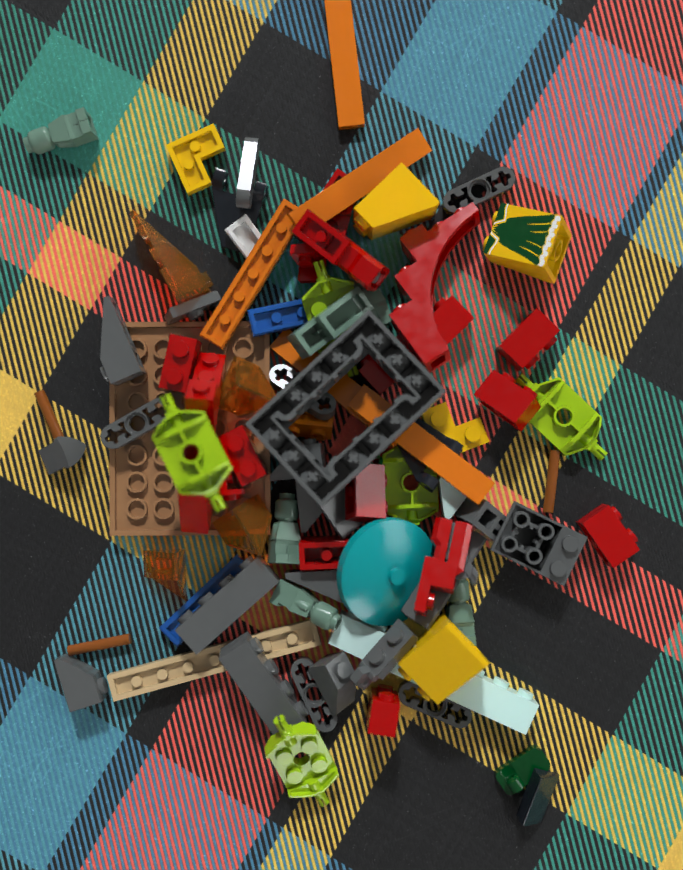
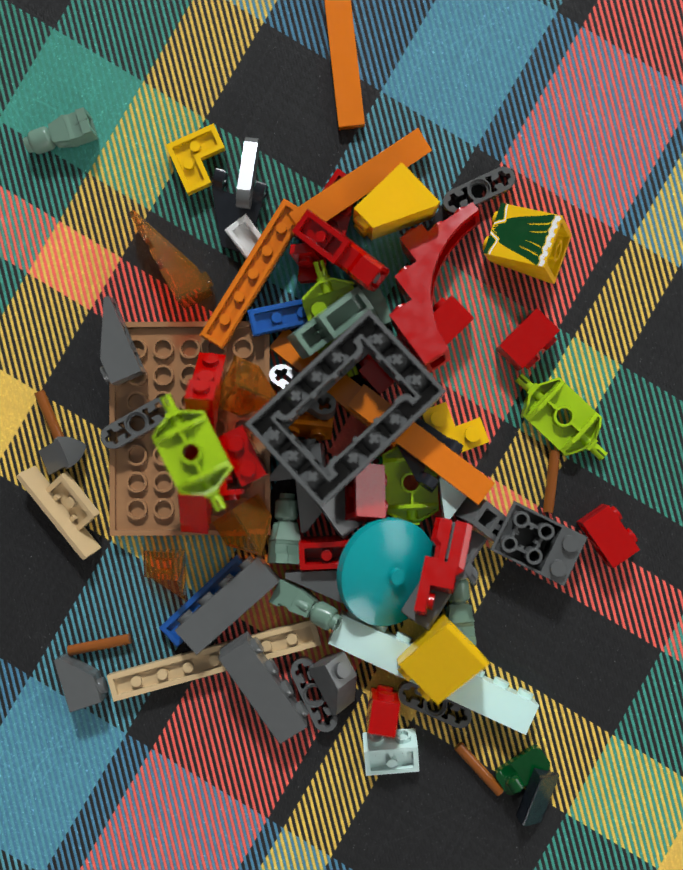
(65, 507): none -> tan bracket
(179, 363): red brick -> none
(193, 308): dark grey plate -> none
(304, 775): lime plate -> none
(384, 655): dark grey hinge -> none
(391, 754): none -> light aqua bracket
(479, 768): none -> dark orange piece
(507, 399): red brick -> none

